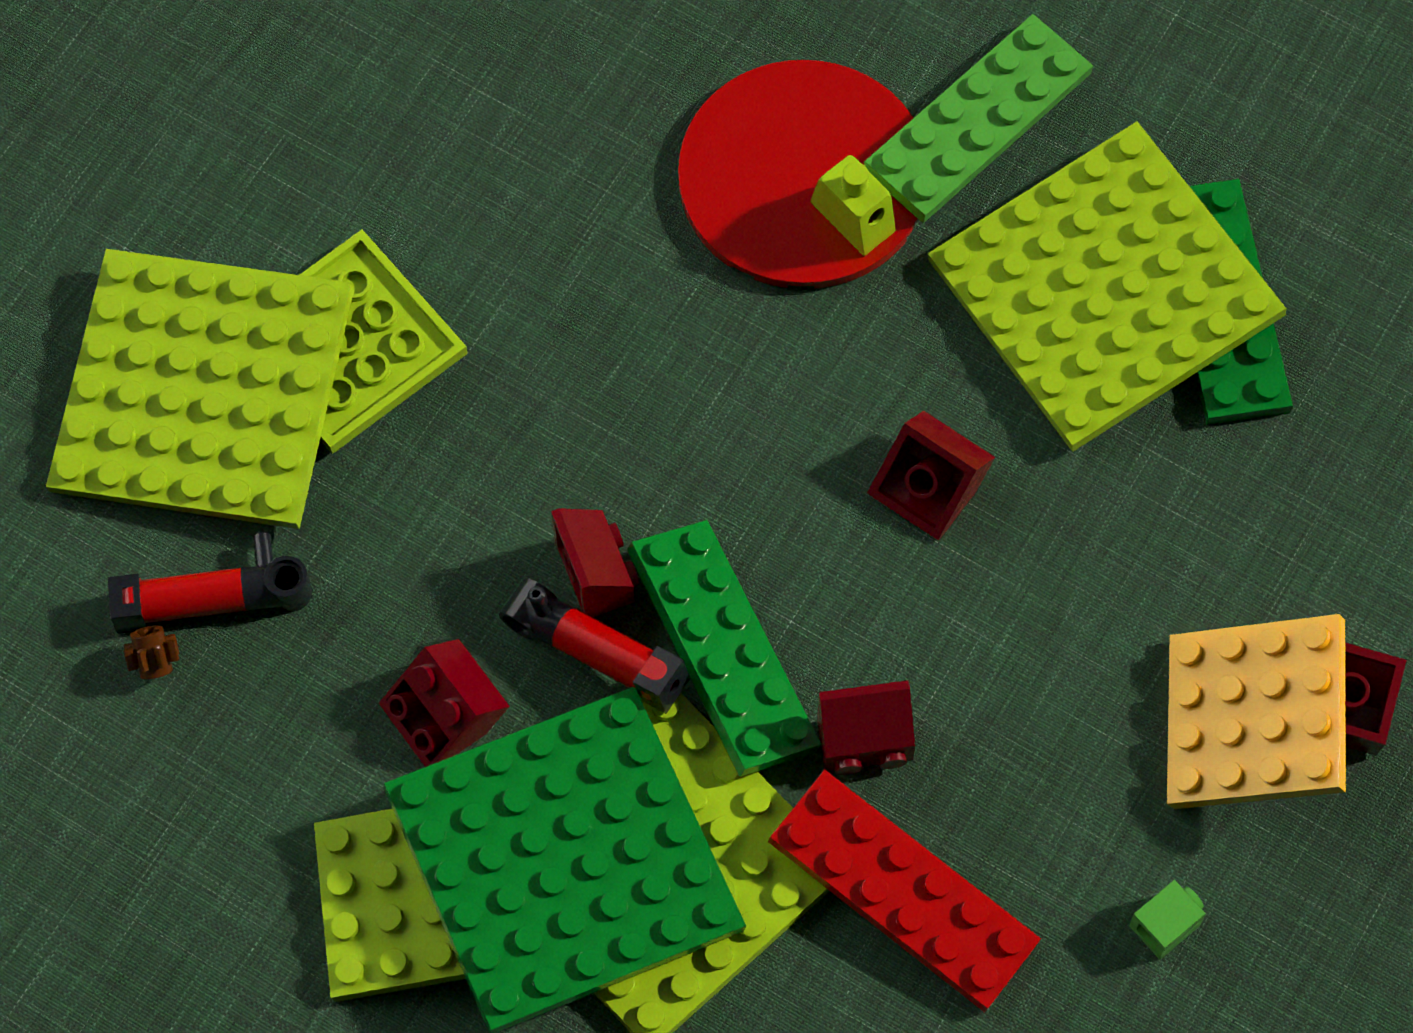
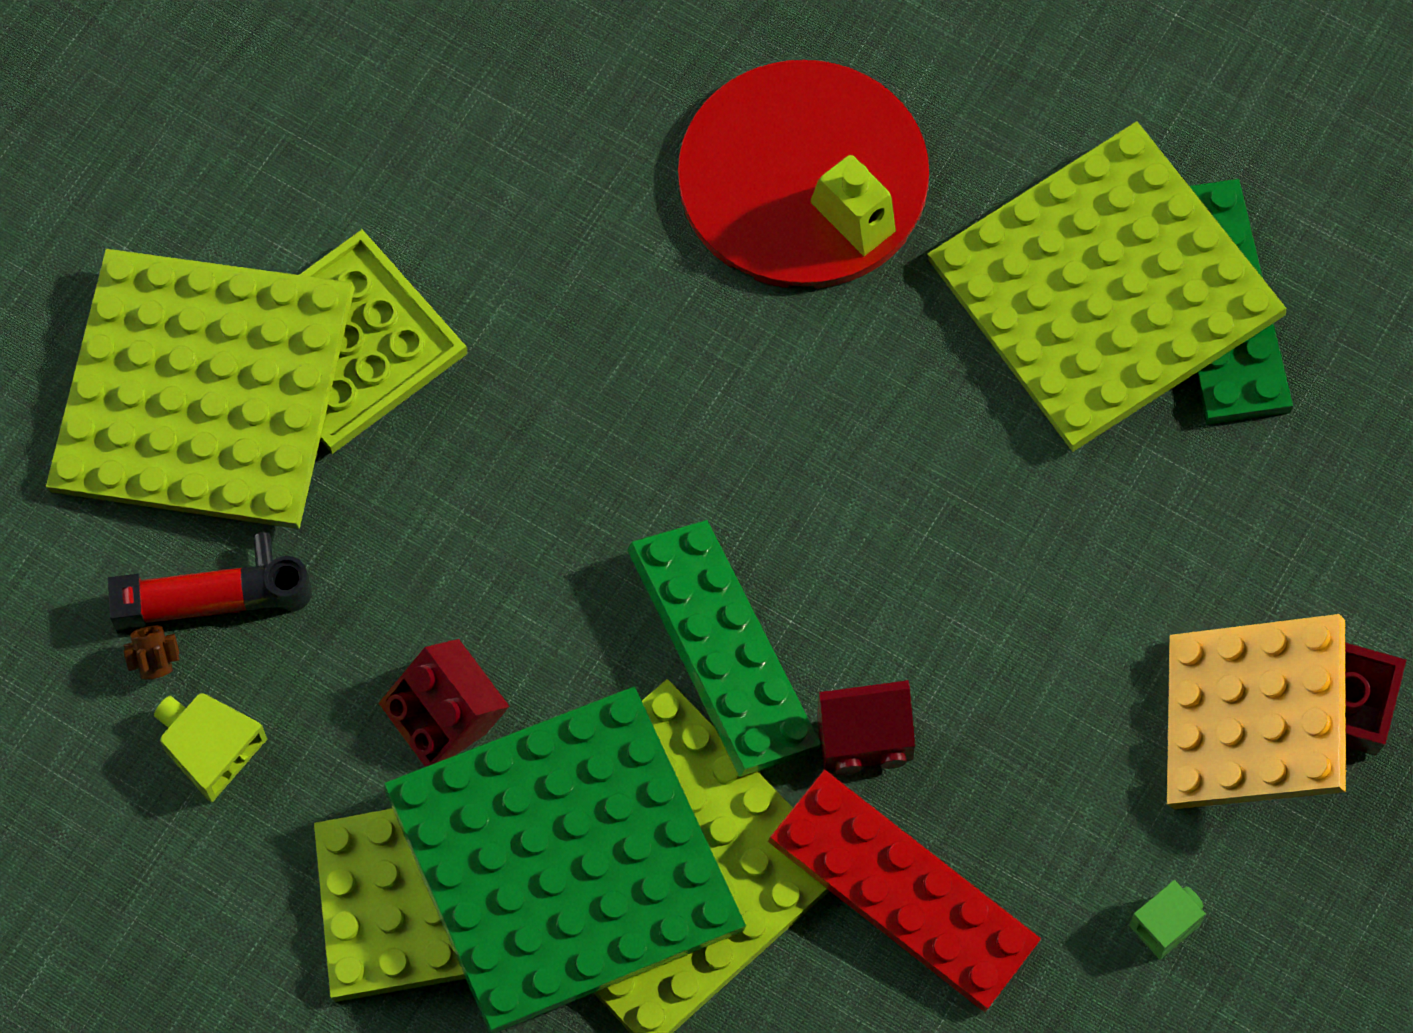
(208, 741): none -> lime torso
(539, 614): piece -> none
(593, 560): dark red slope -> none
(930, 474): dark red slope -> none
(978, 118): bright green plate -> none

